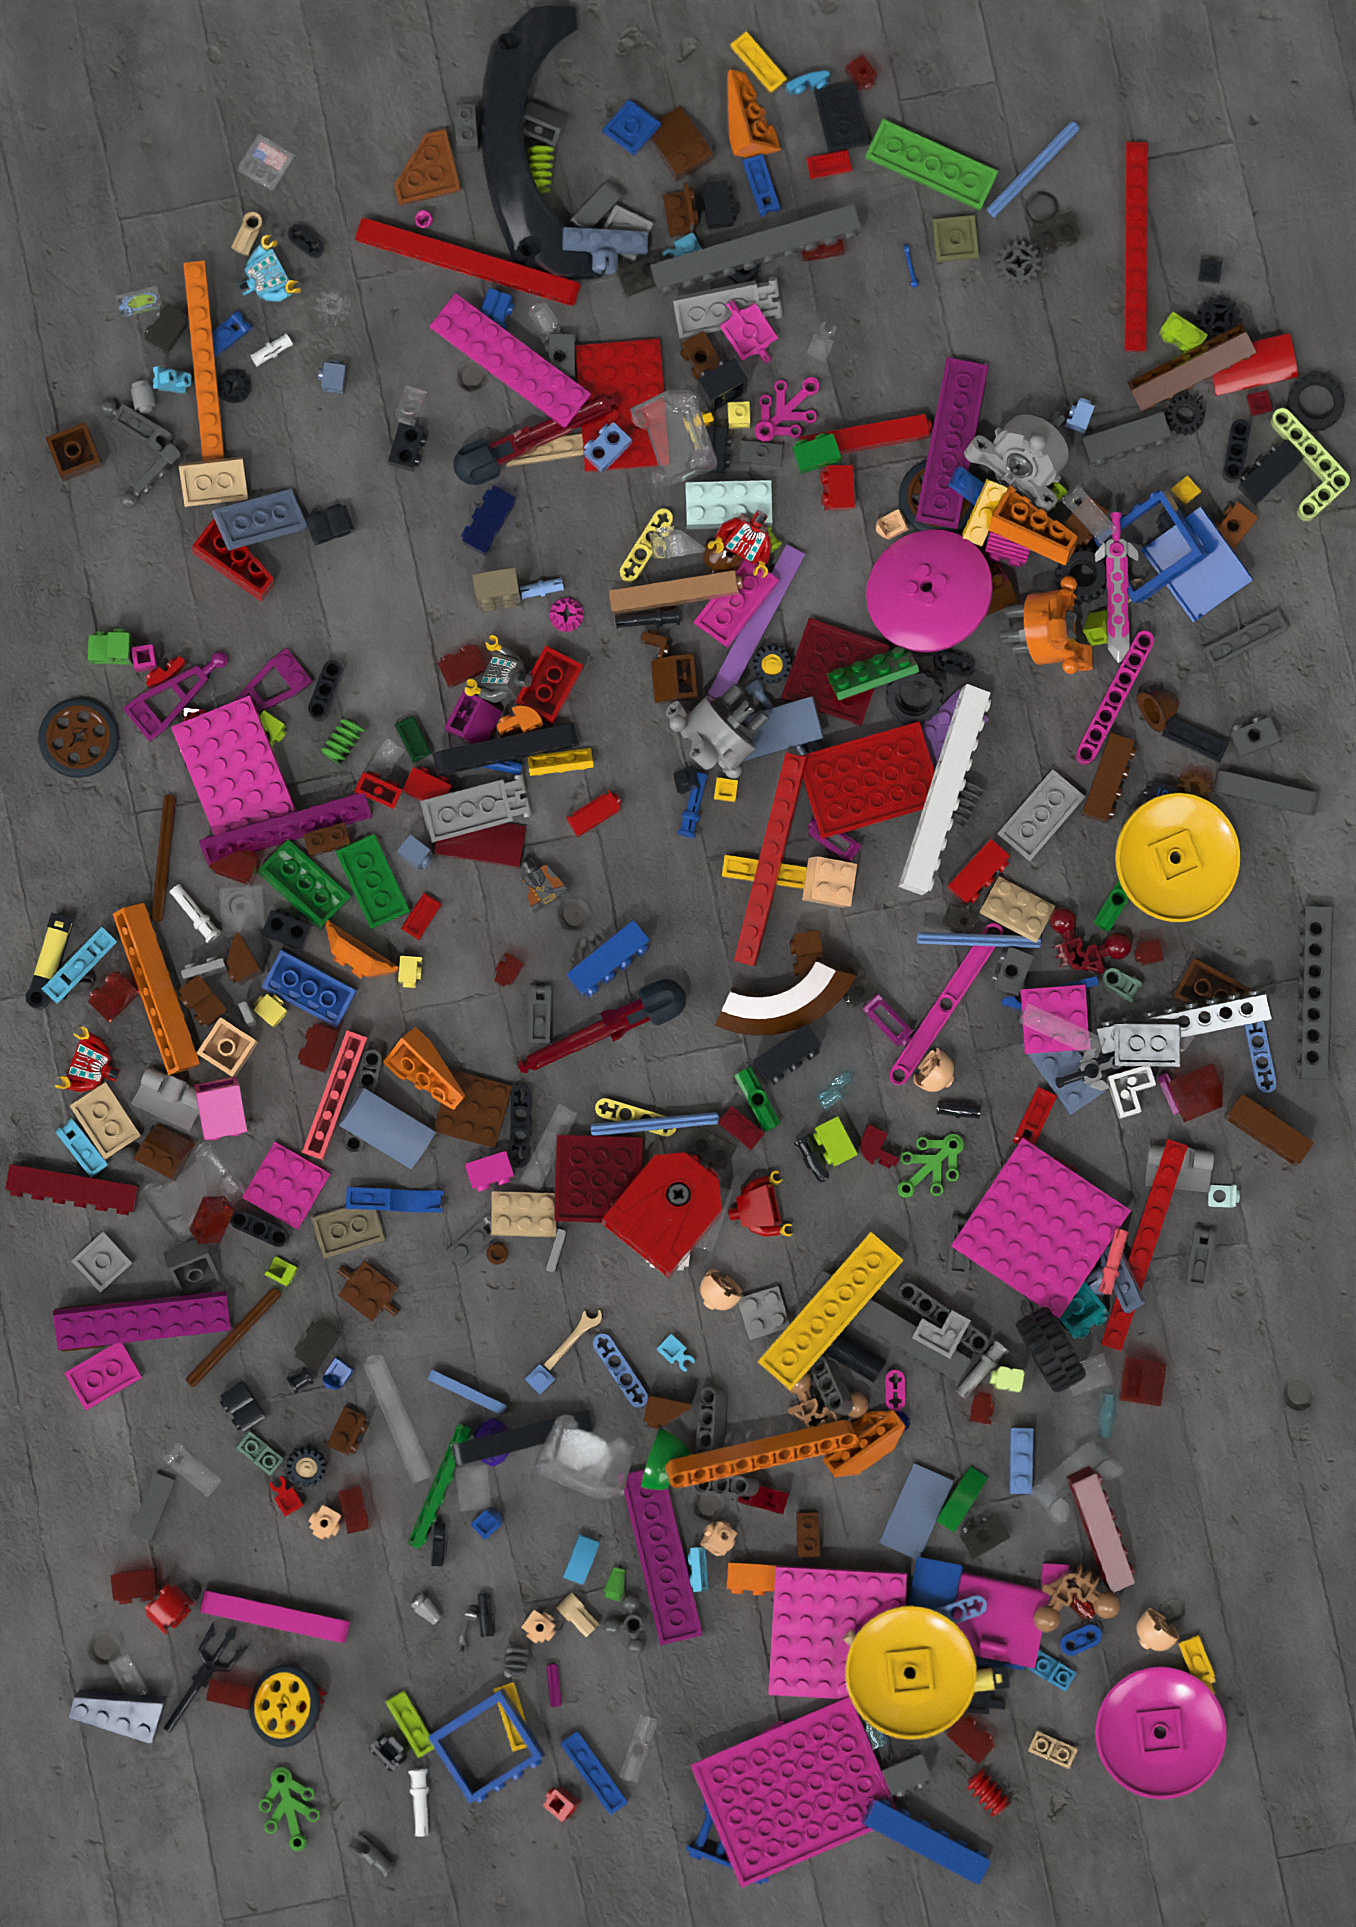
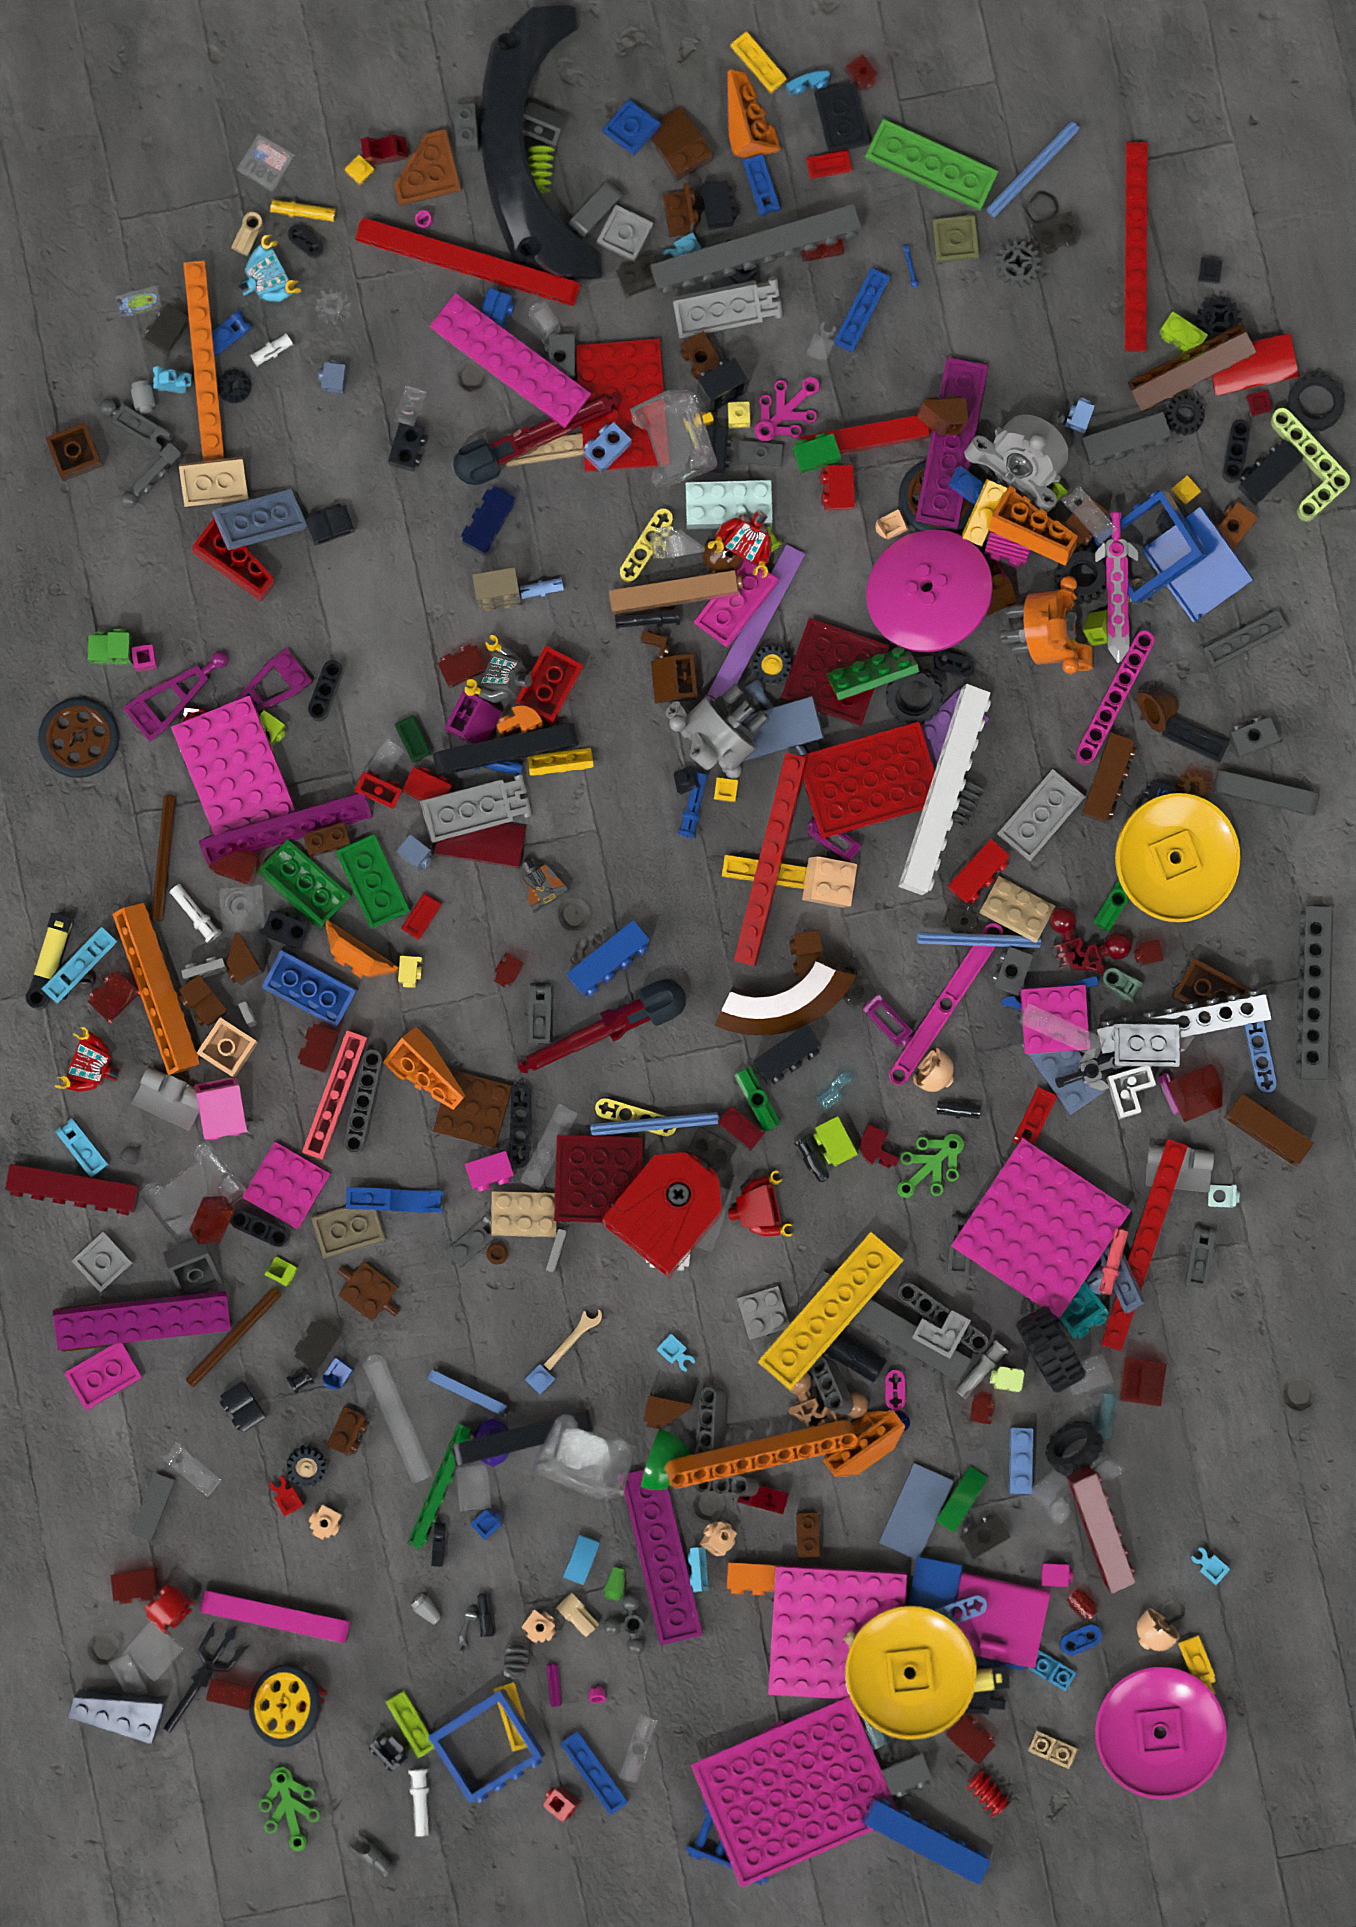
(105, 1121): tan plate -> none
(154, 1650): none -> clear plate
(159, 676): red slope -> none
(164, 1152): reddish brown slope -> none
(259, 1453): sand green slope -> none
(270, 1009): light yellow brick -> none
(302, 210): none -> yellow pin
(342, 740): bright green piece -> none
(354, 1510): clear red brick -> none
(359, 170): none -> yellow plate
(384, 150): none -> dark red brick
(386, 1128): sand blue slope -> none
(558, 620): dark pink gear -> none
(594, 813): red window -> none
(597, 1695): none -> dark pink hinge
(604, 245): sand blue plate -> none
(620, 1370): medium blue beam -> none
(719, 1292): light nougat cylinder -> none
(748, 331): dark pink plate -> none
(861, 310): none -> blue plate
(944, 415): none -> reddish brown slope
(1067, 1436): none -> black tyre
(1105, 1604): medium nougat piece -> none
(1212, 1568): none -> medium azure plate

